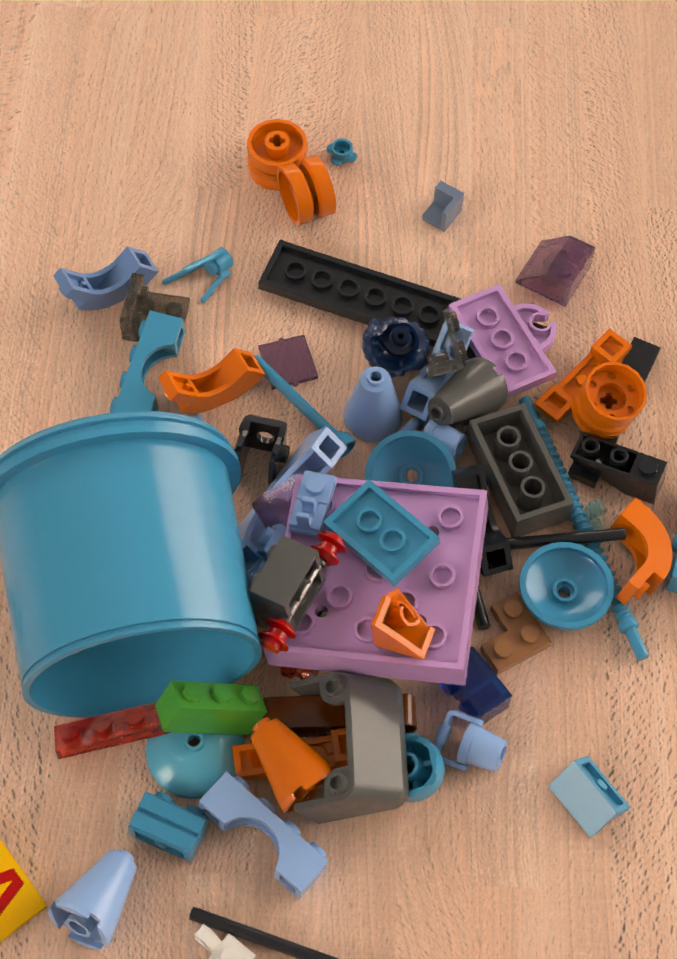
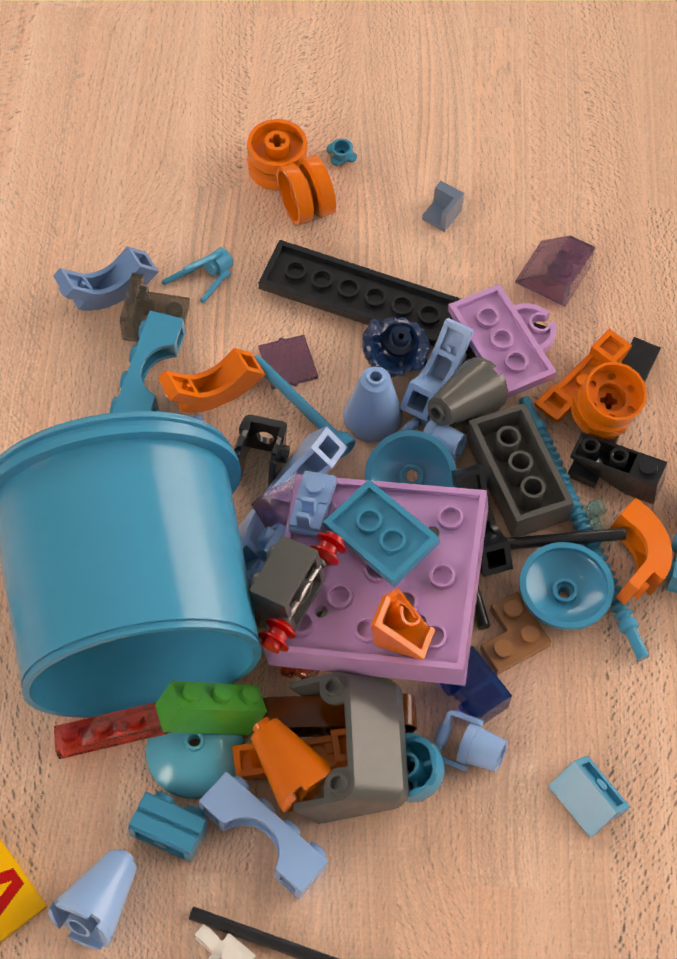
(442, 362): clear smoke bracket -> none

